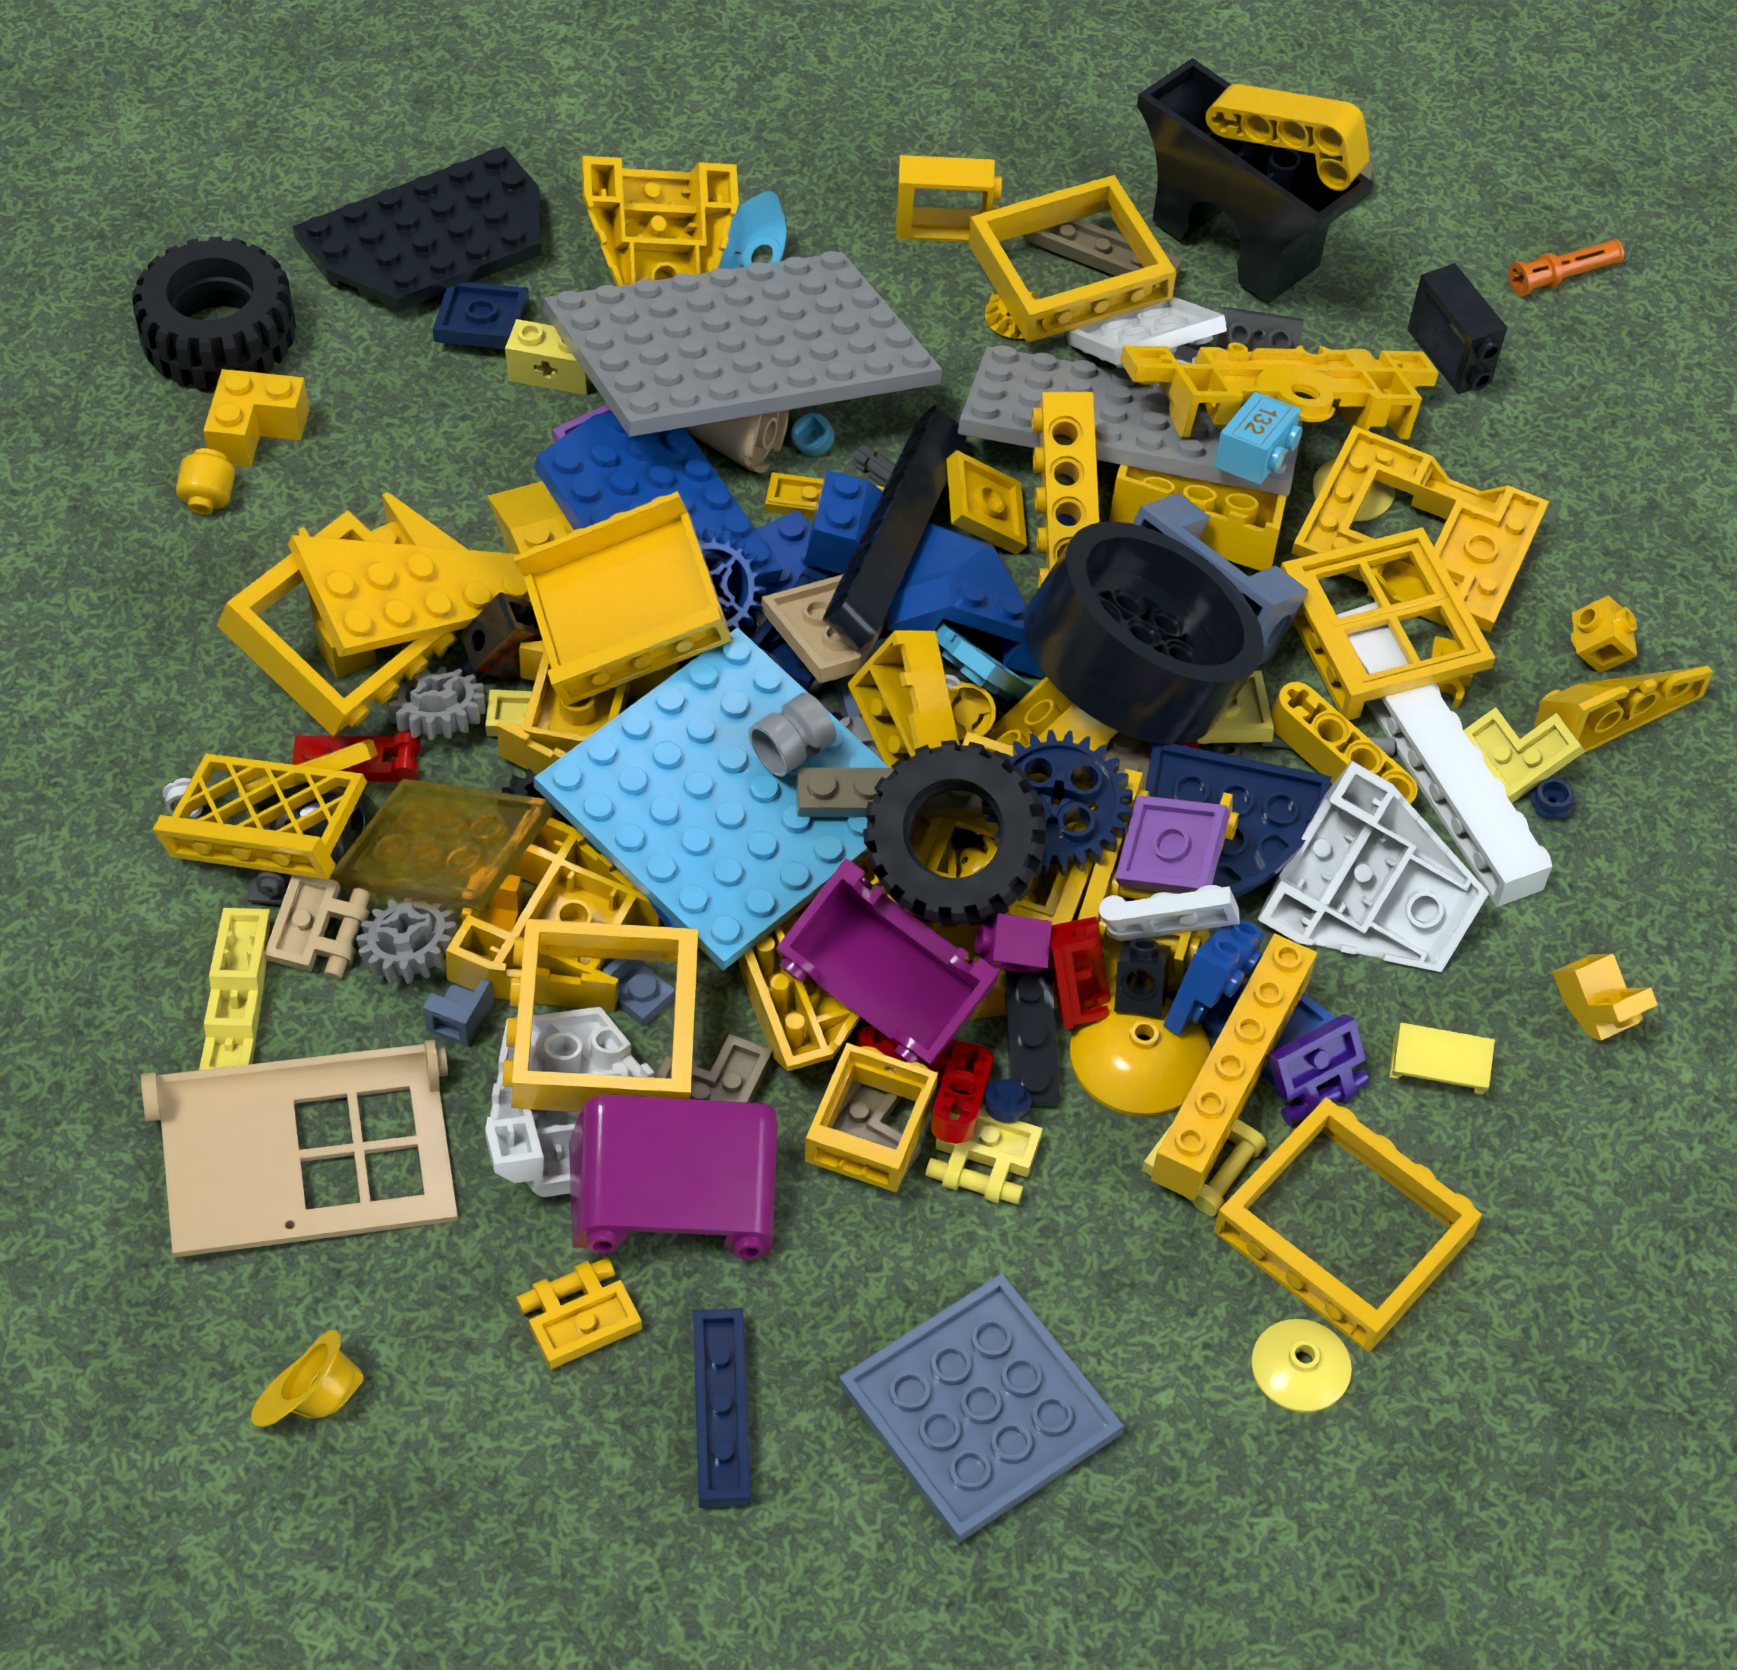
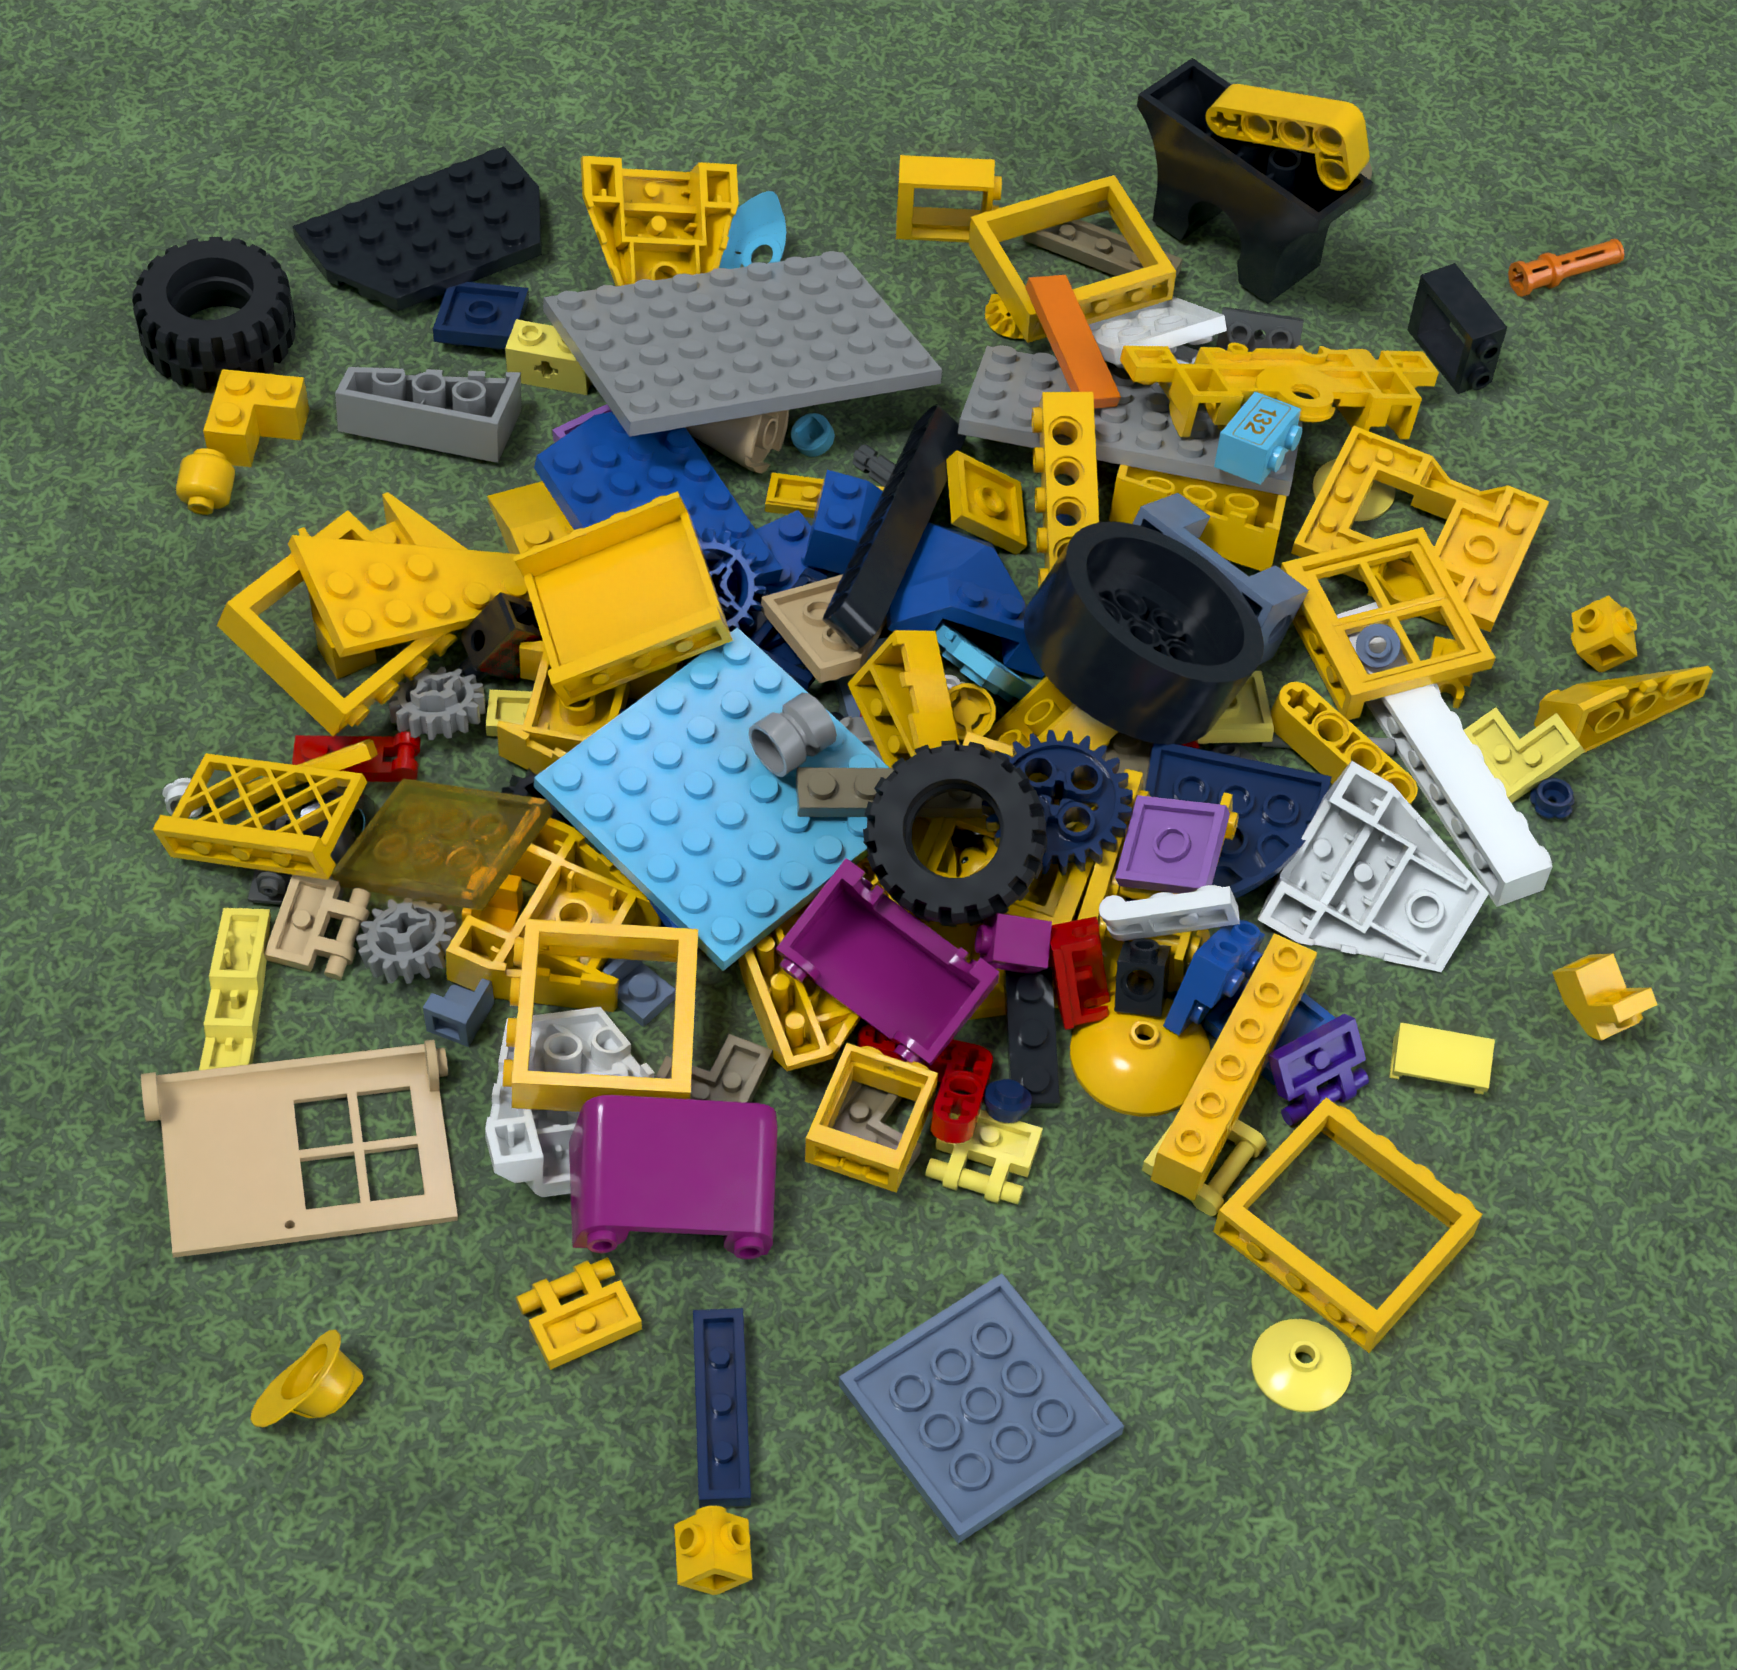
(431, 410): none -> light grey wedge
(713, 1551): none -> yellow brick
(1072, 339): none -> orange tile
(1382, 659): none -> sand blue plate

